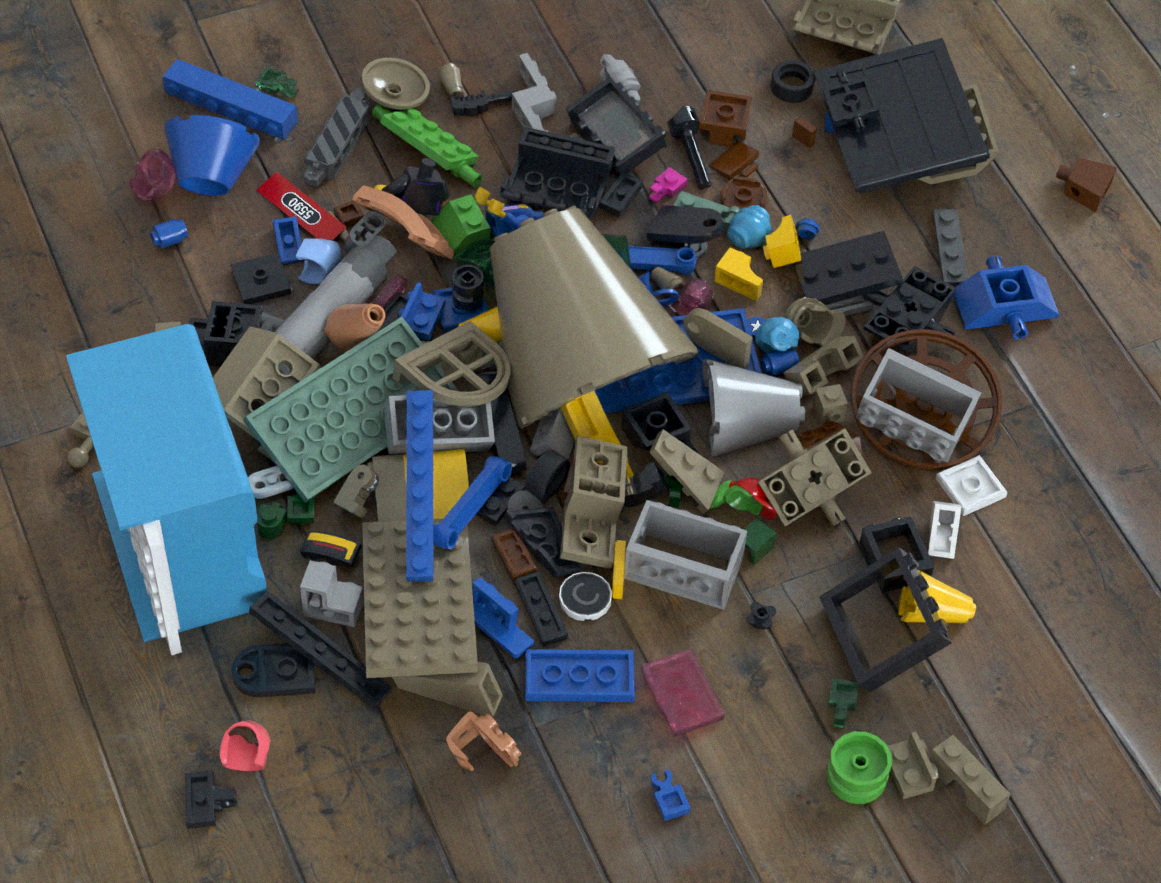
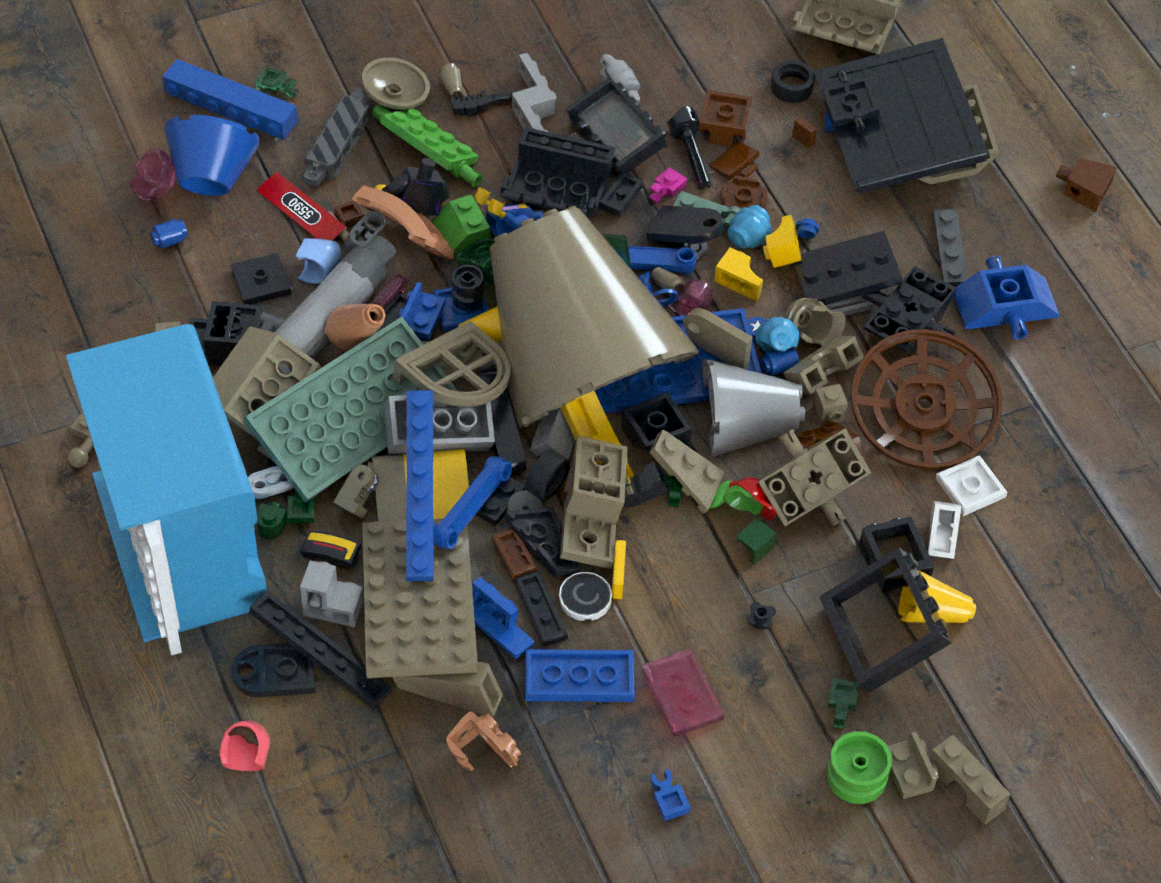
(205, 799): black hinge -> none
(287, 239): blue slope -> none
(677, 573): light grey hose -> none
(926, 385): light grey hose -> none

